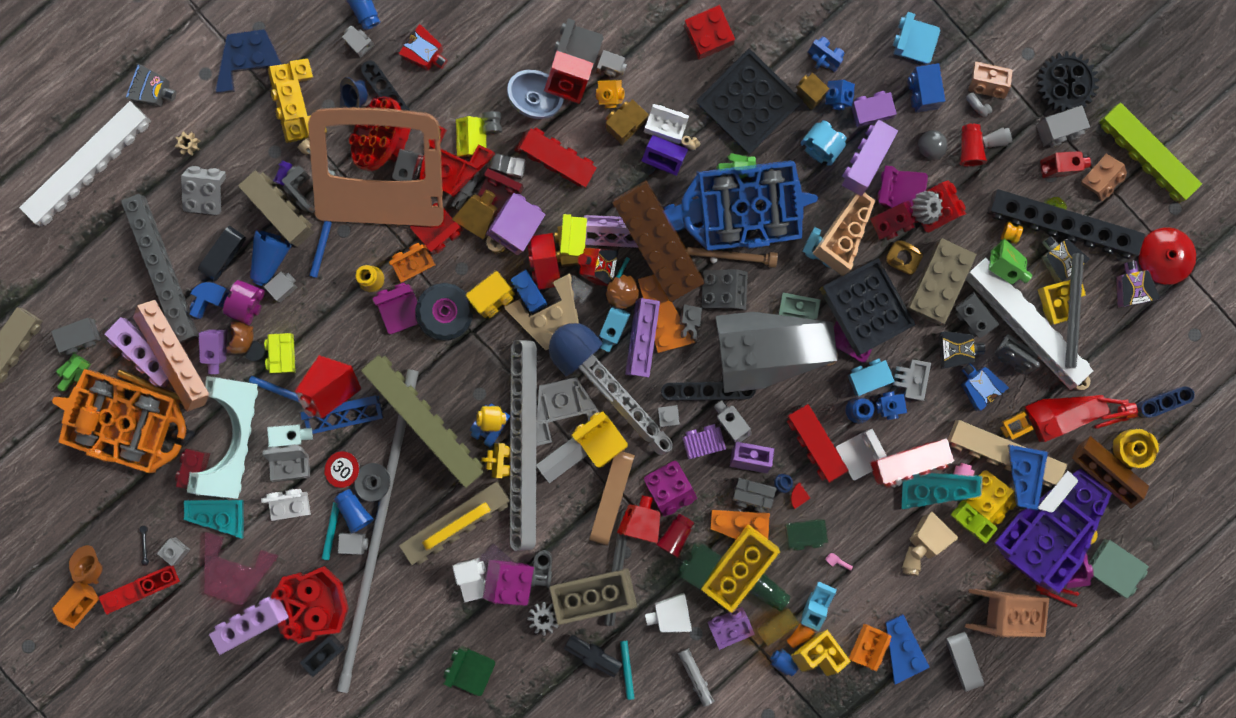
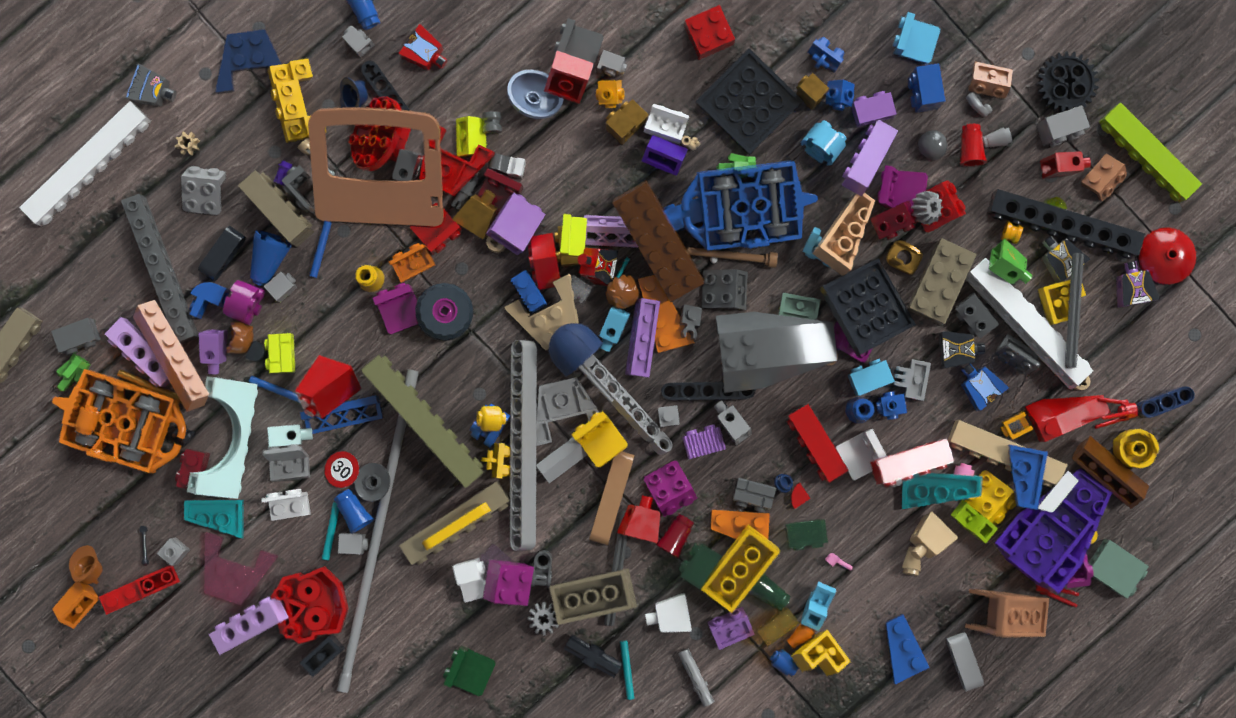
(491, 295): yellow brick -> none
(556, 157): red wedge -> none
(751, 457): medium lavender brick -> none
(870, 647): orange bracket -> none

